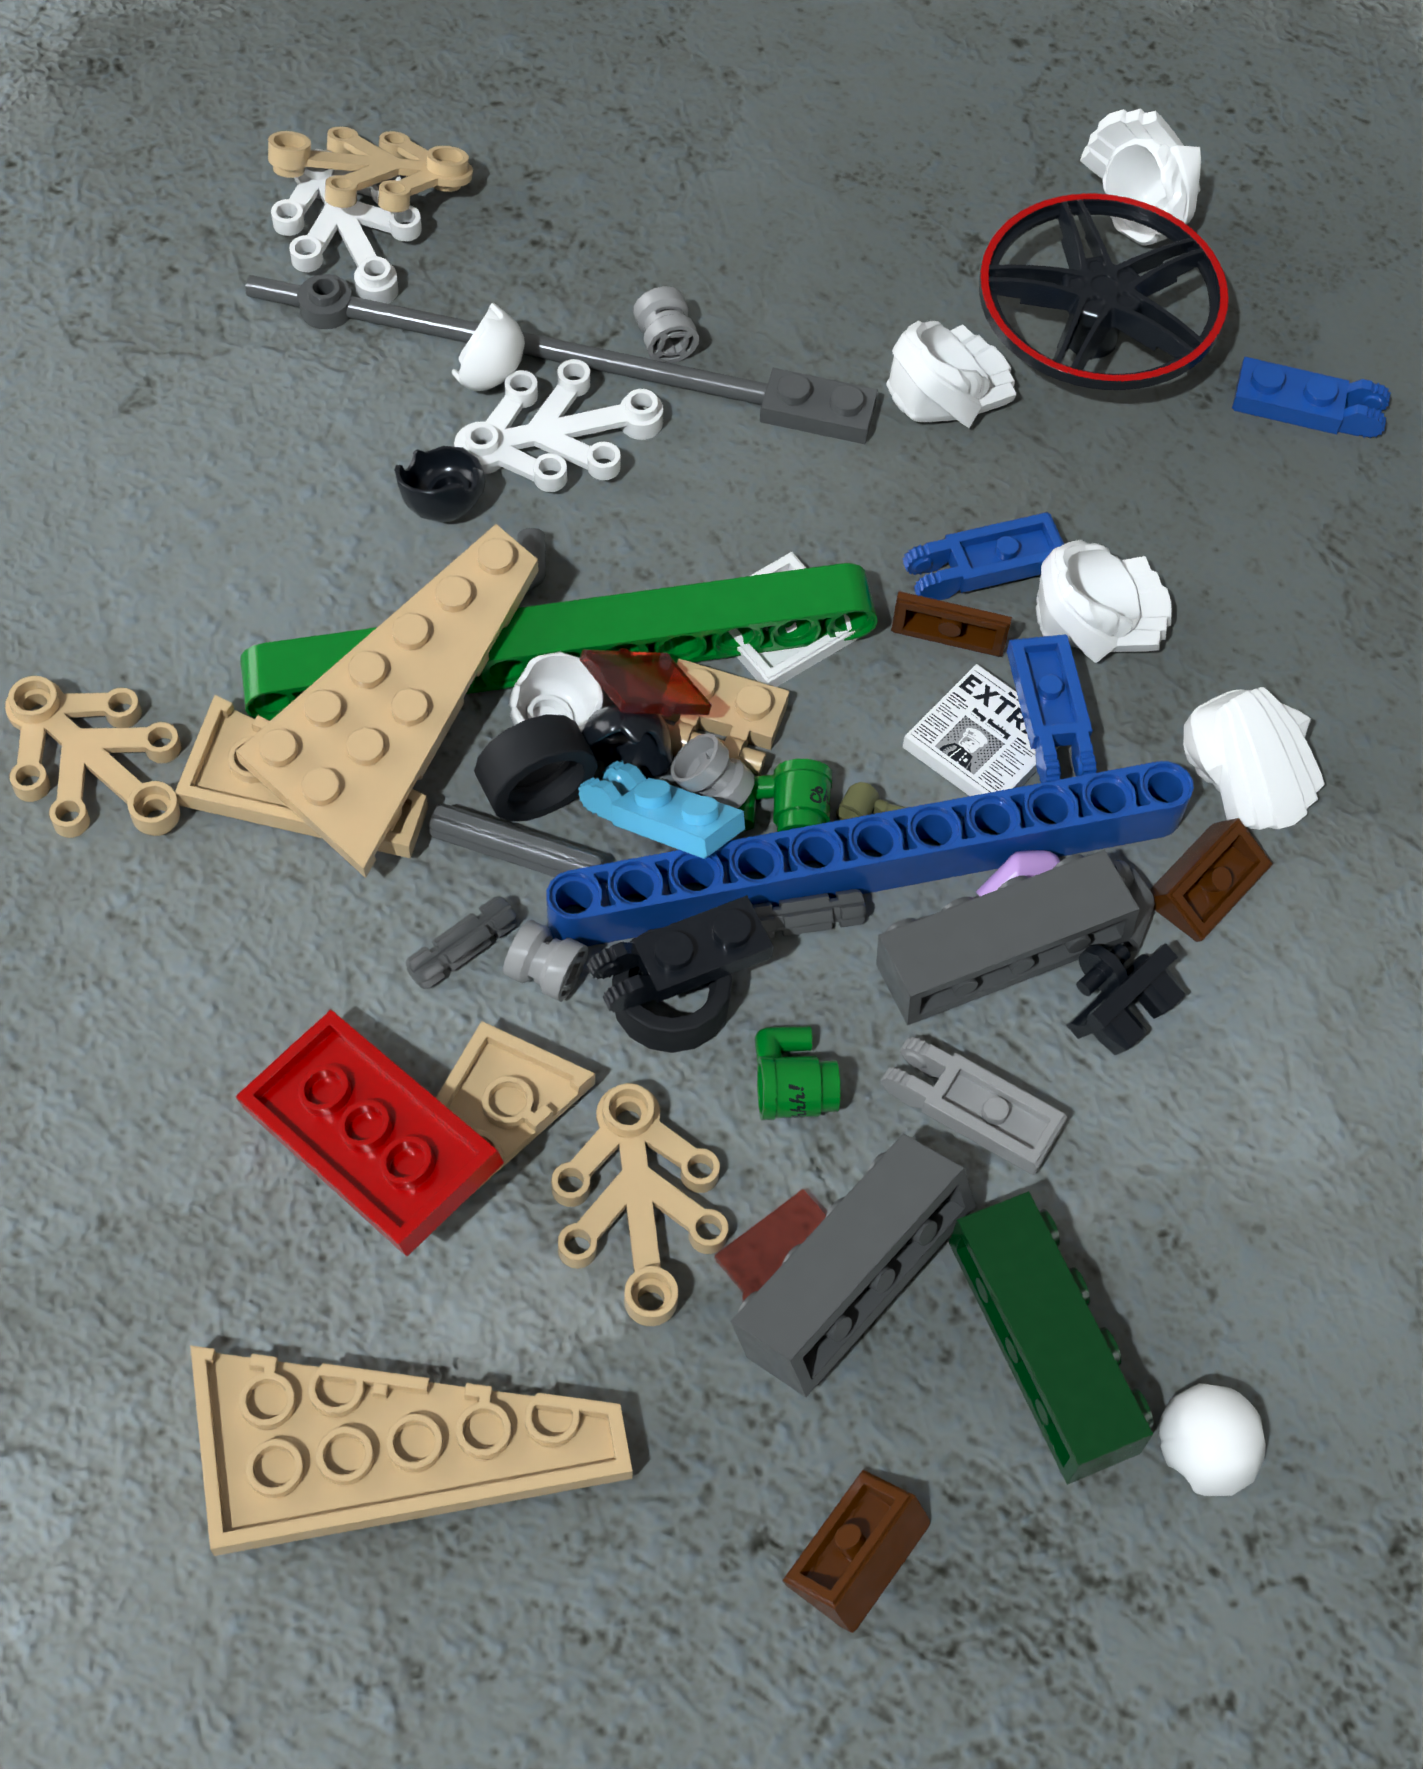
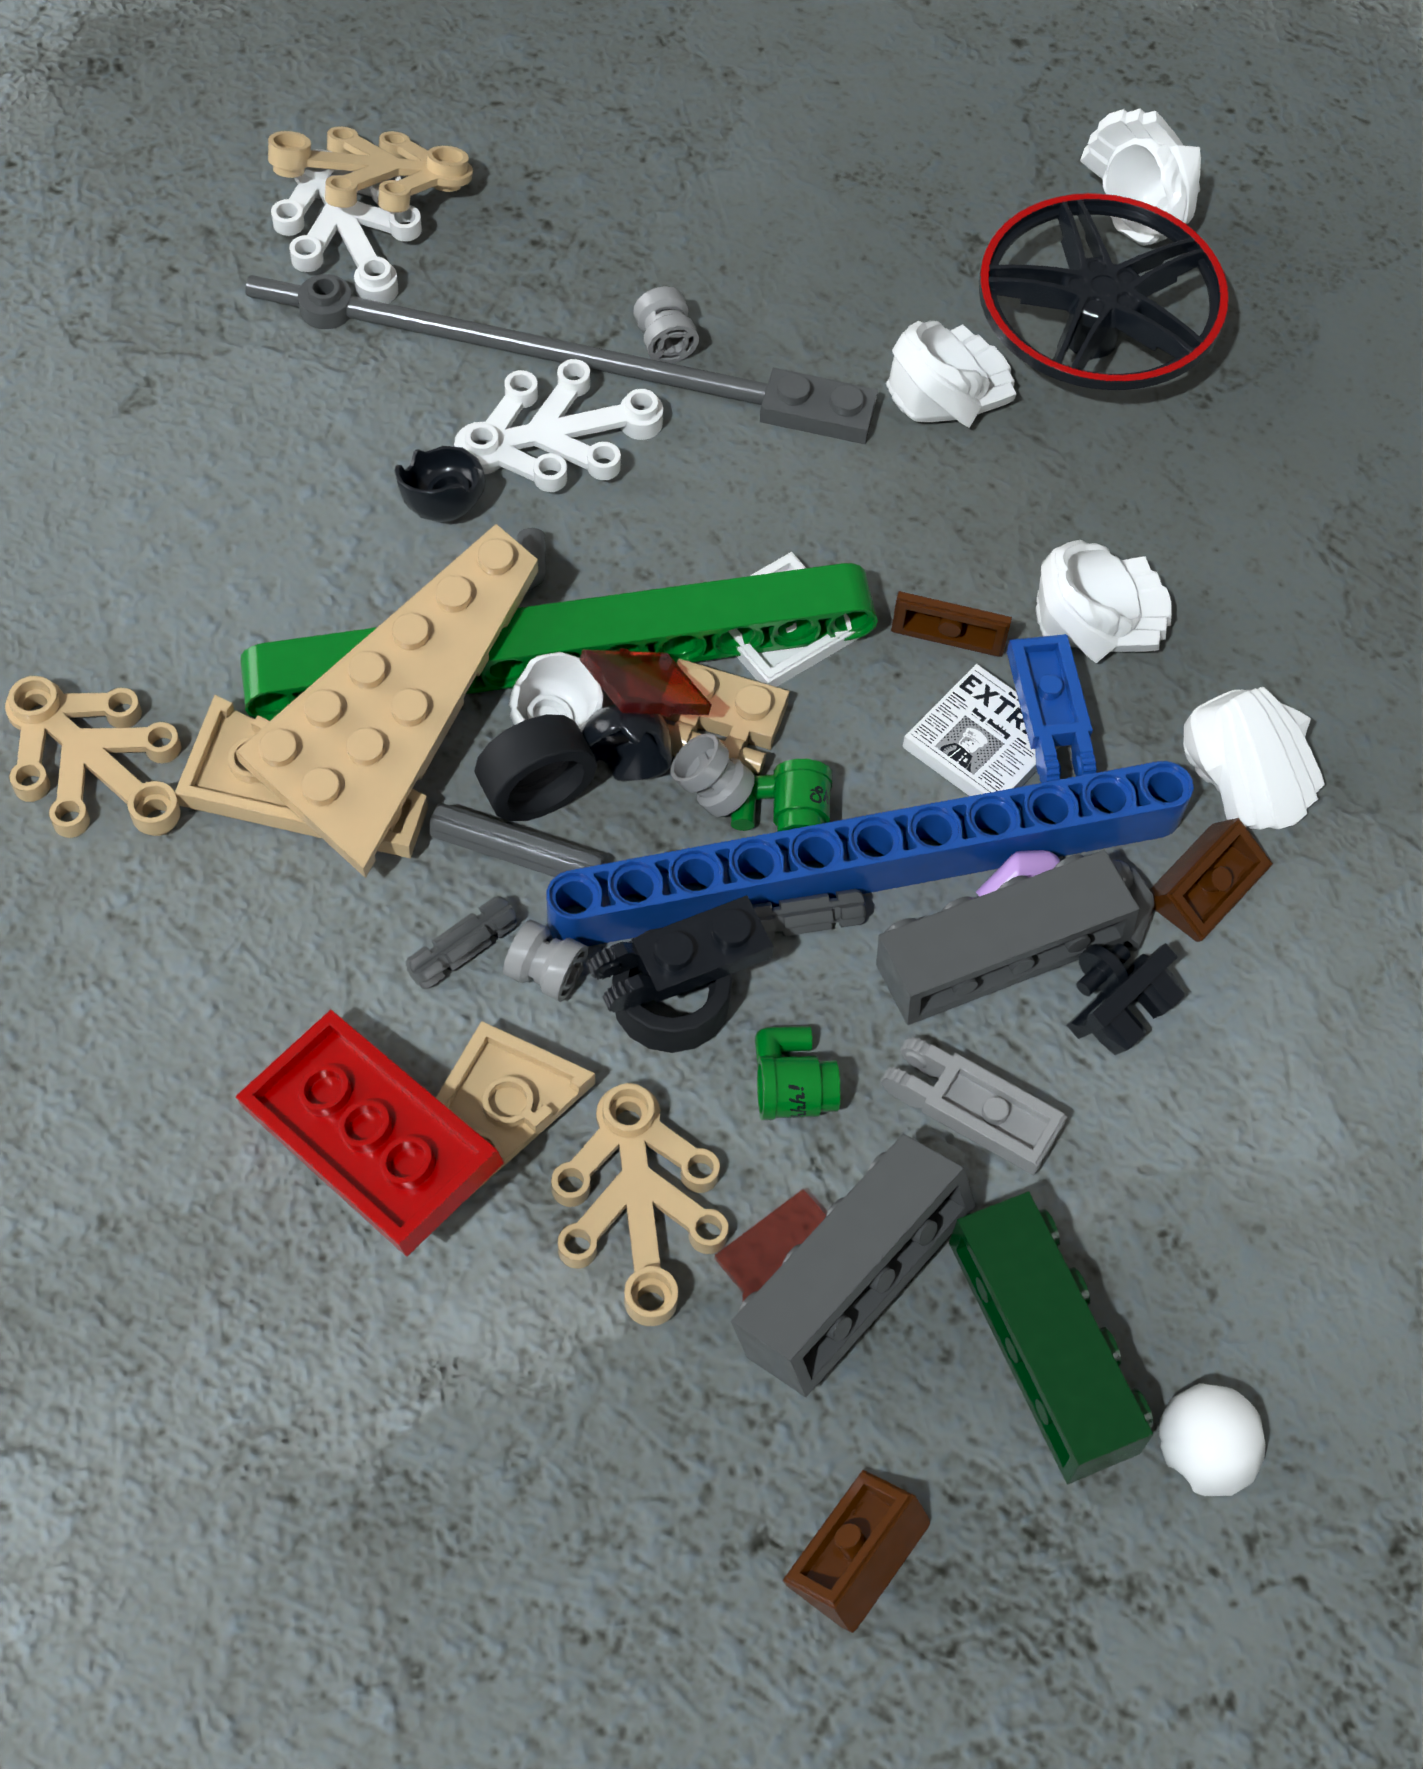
(357, 1448): tan wing -> none
(491, 351): white hair -> none
(661, 810): medium azure hinge -> none
(863, 800): olive hand -> none
(983, 556): blue hinge -> none
(1310, 399): blue hinge -> none

